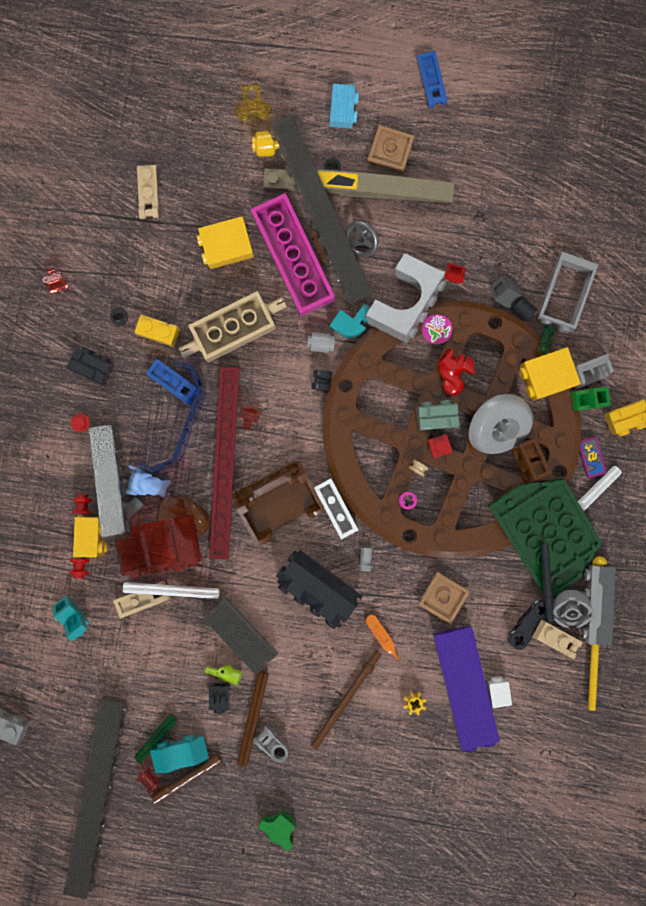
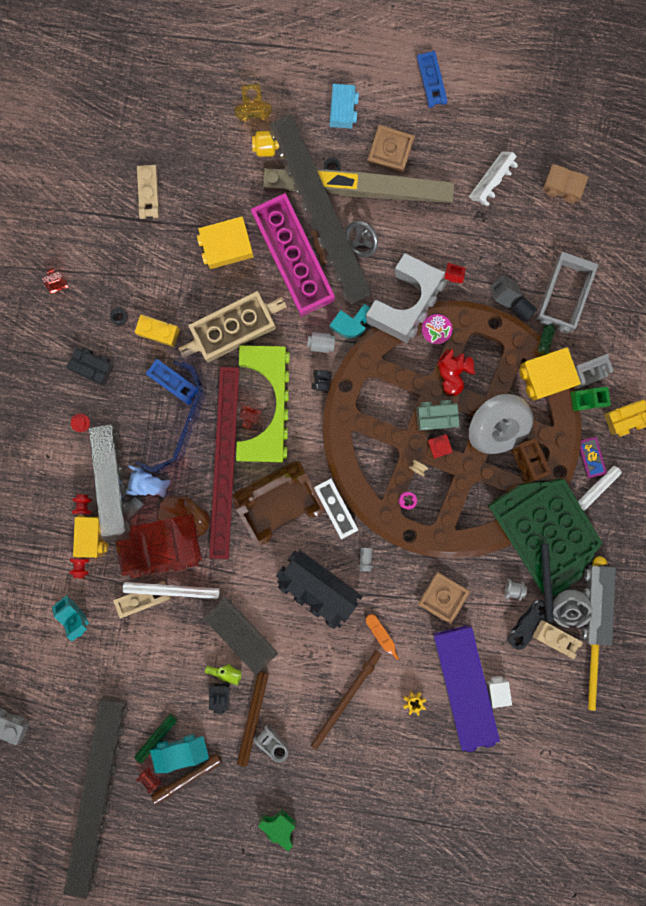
(271, 363): none -> lime arch
(493, 177): none -> white plate
(515, 590): none -> light grey brick
(565, 184): none -> medium nougat brick

